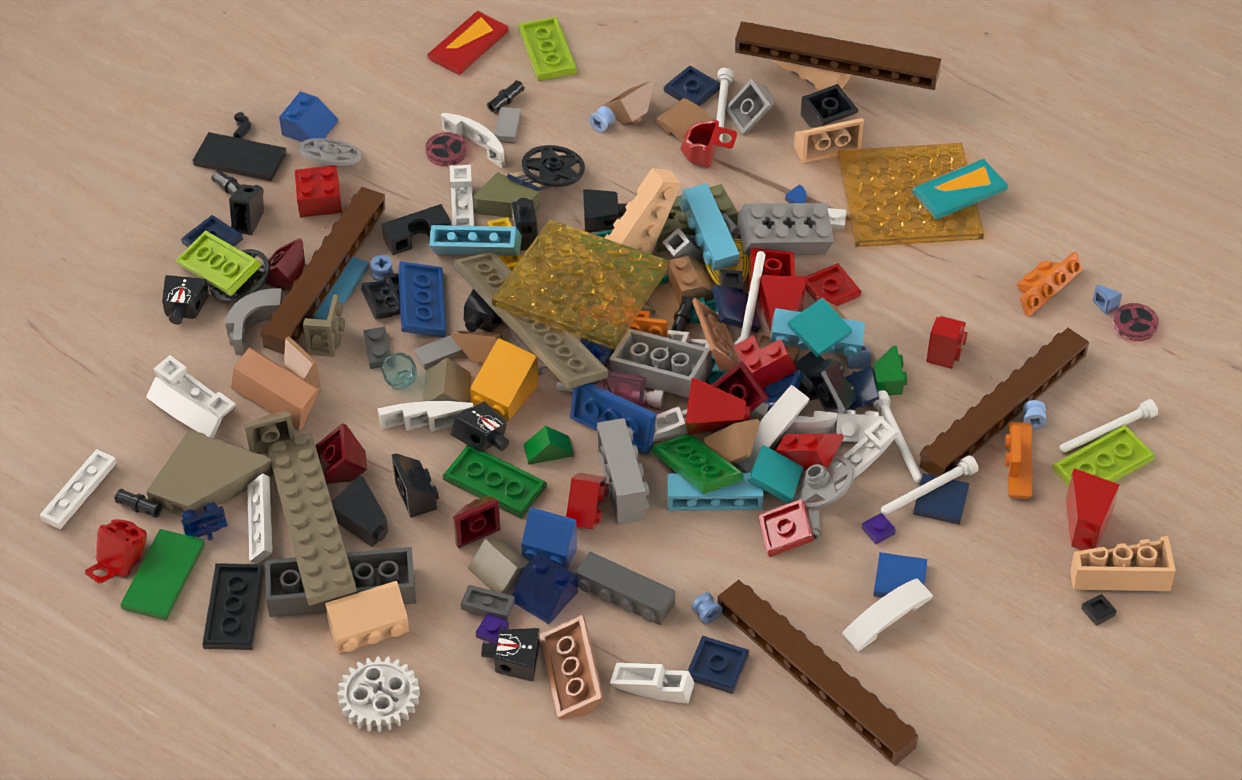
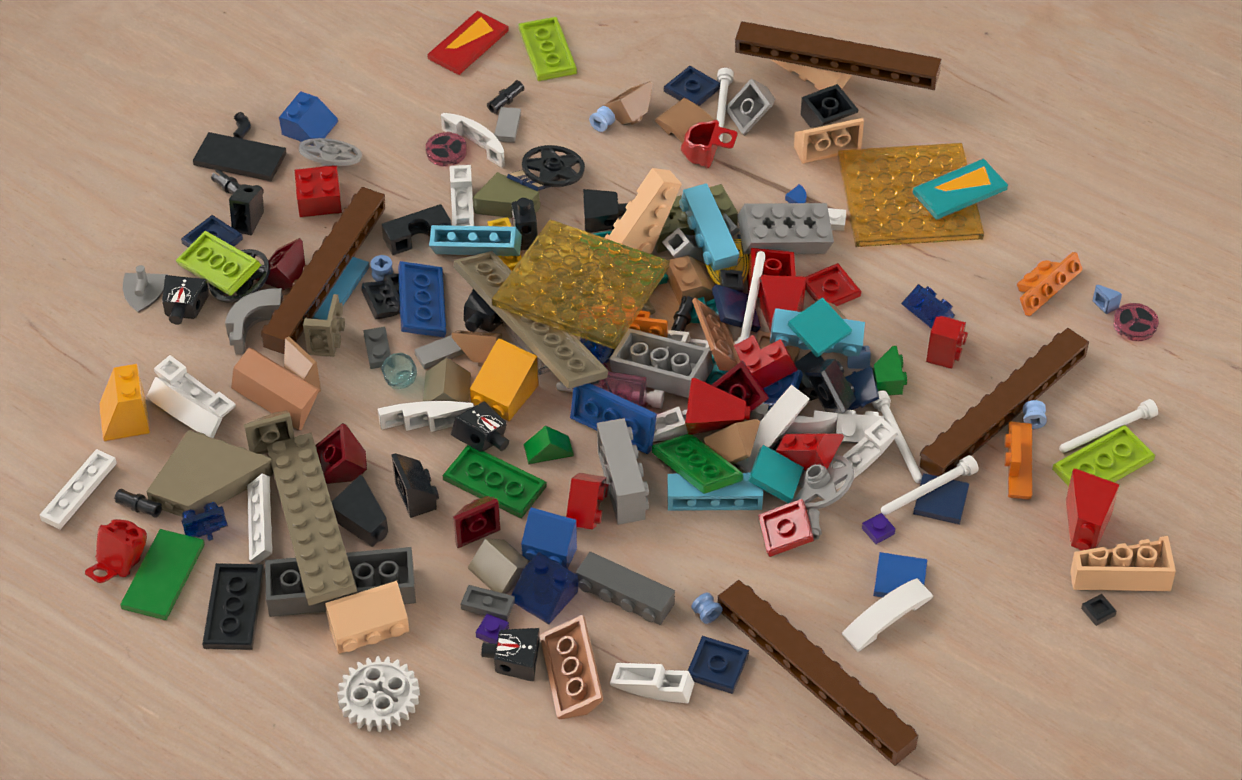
(124, 405): none -> light orange slope
(142, 288): none -> light grey shield
(926, 306): none -> clear blue bracket

